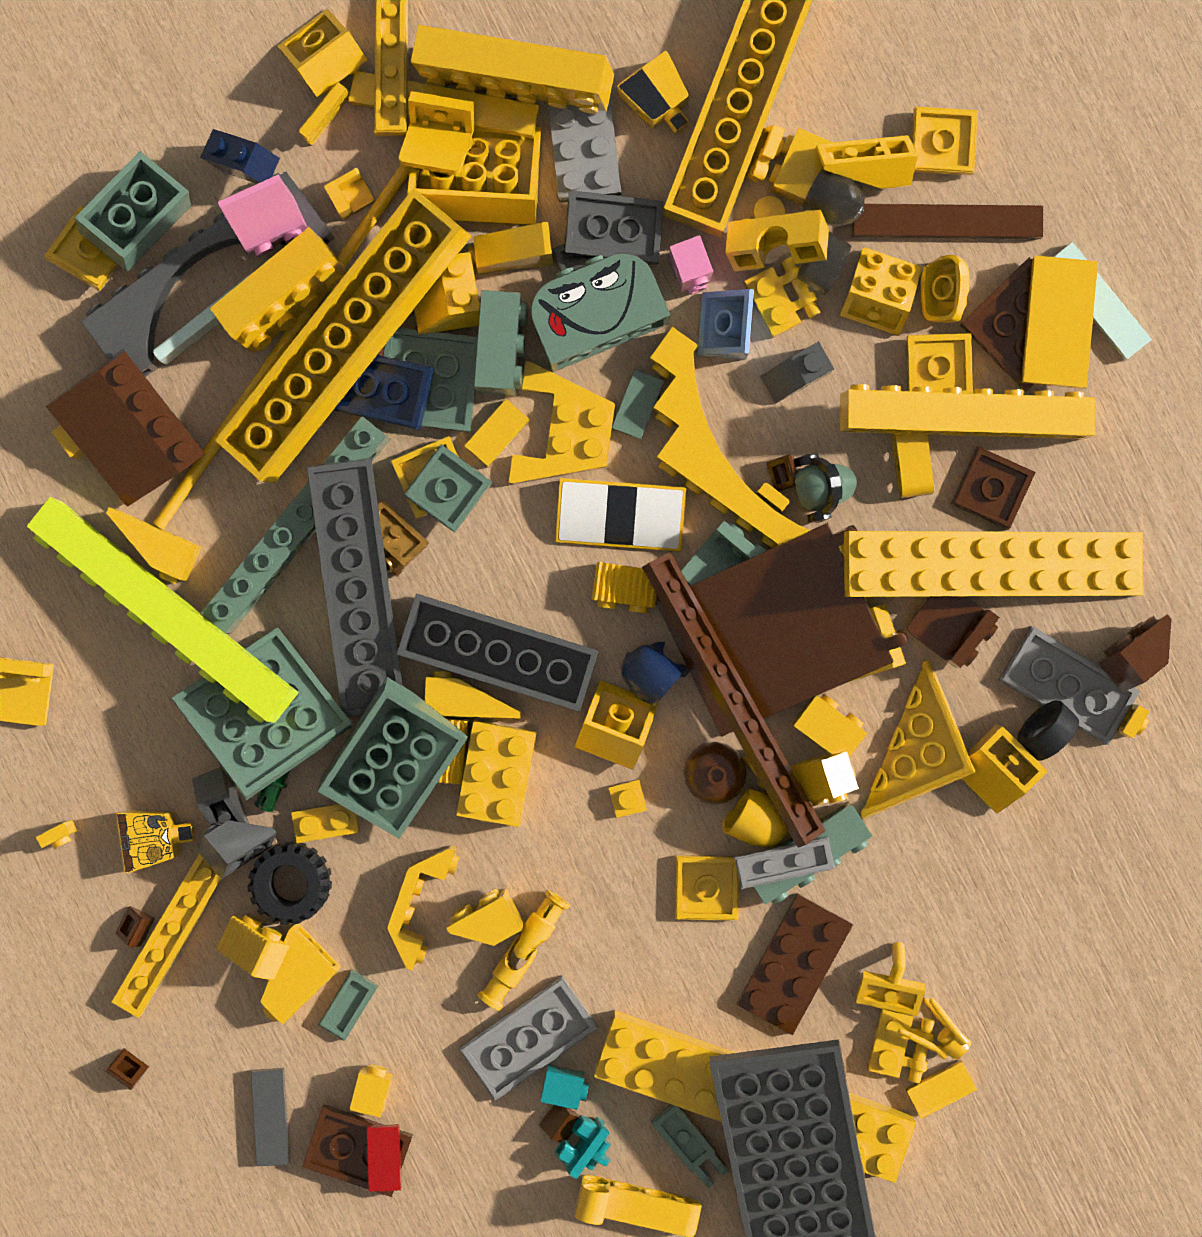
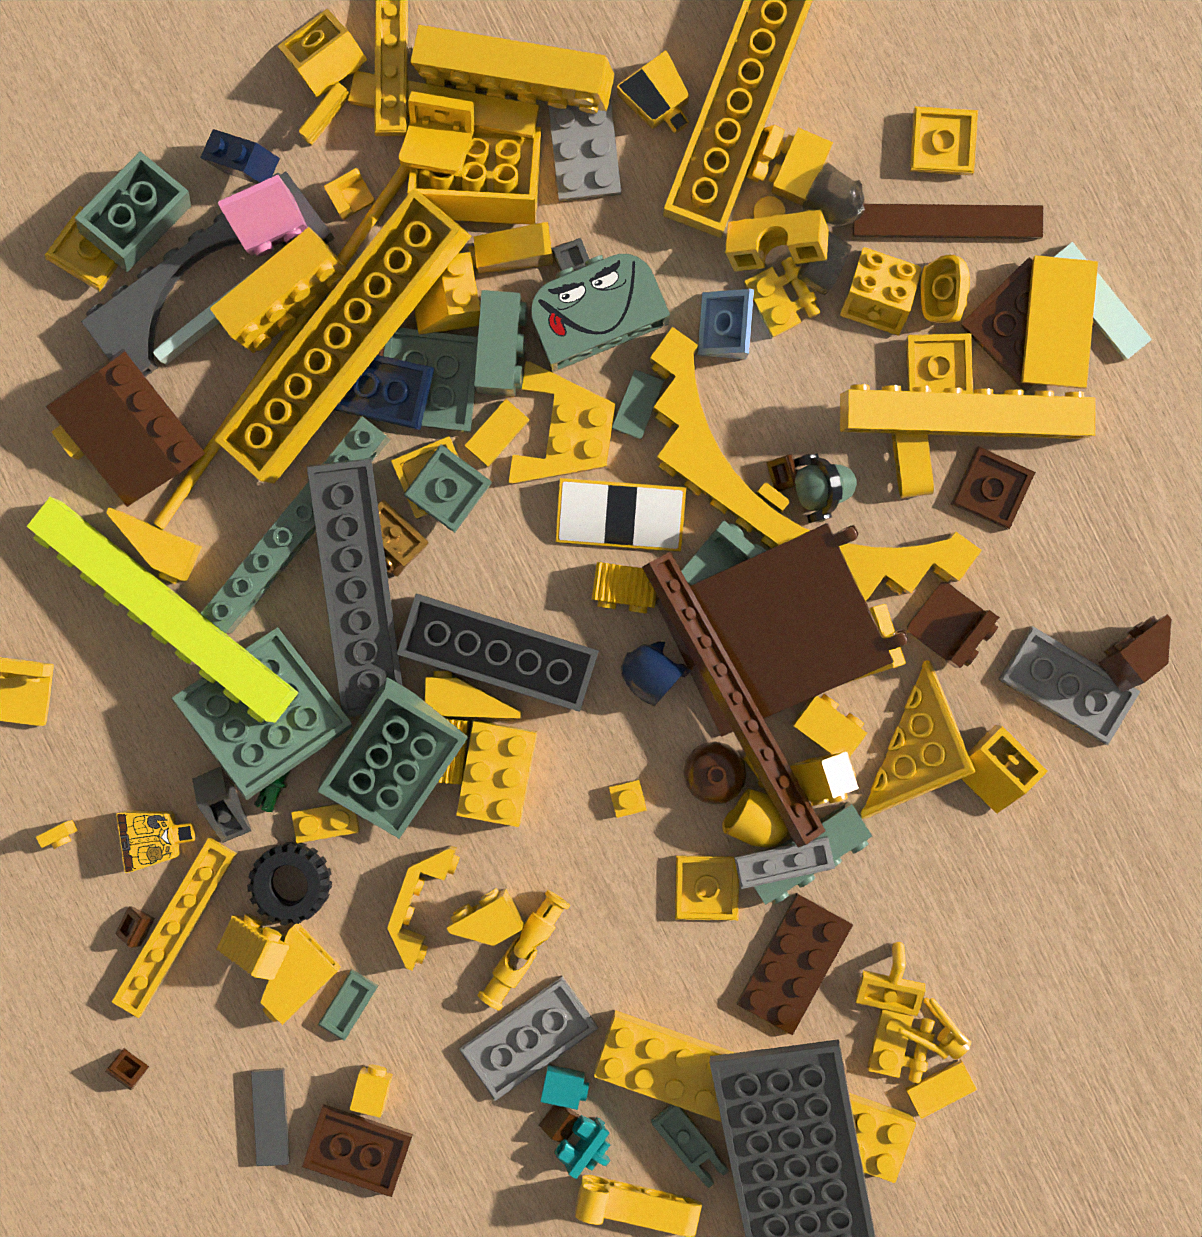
(234, 845): dark grey slope -> none
(384, 1157): red tile -> none
(613, 226): dark grey plate -> none
(616, 725): yellow slope -> none
(690, 265): bright pink brick -> none
(797, 372): dark grey slope -> none
(875, 162): yellow slope -> none
(992, 563): yellow plate -> none
(1048, 730): black tyre -> none
(1134, 722): yellow plate -> none

